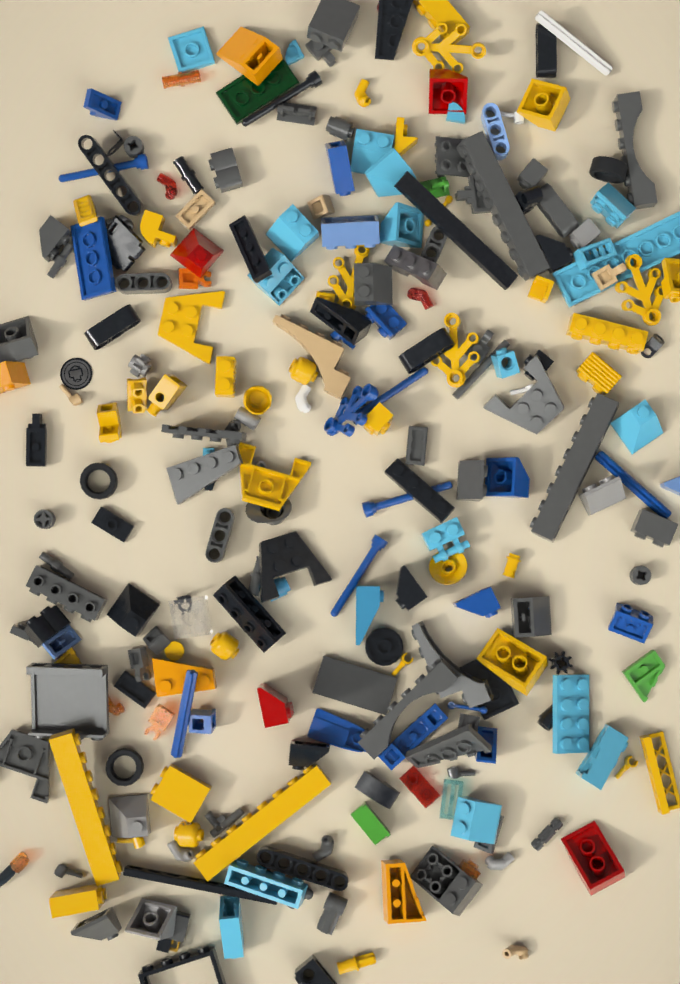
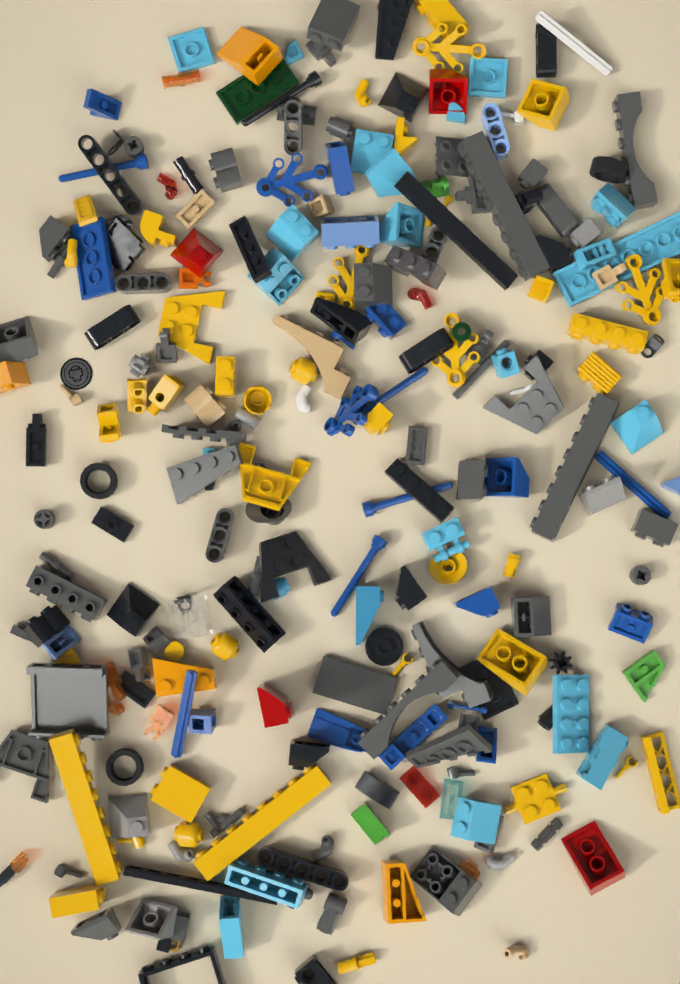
(72, 258): none -> yellow arm
(114, 682): none -> clear orange pin
(166, 350): none -> dark grey plate
(205, 406): none -> tan brick
(289, 180): none -> blue plant
(297, 117): none -> dark grey beam
(403, 97): none -> black slope
(461, 338): none -> dark green plate
(487, 77): none -> medium azure plate
(535, 798): none -> yellow plate

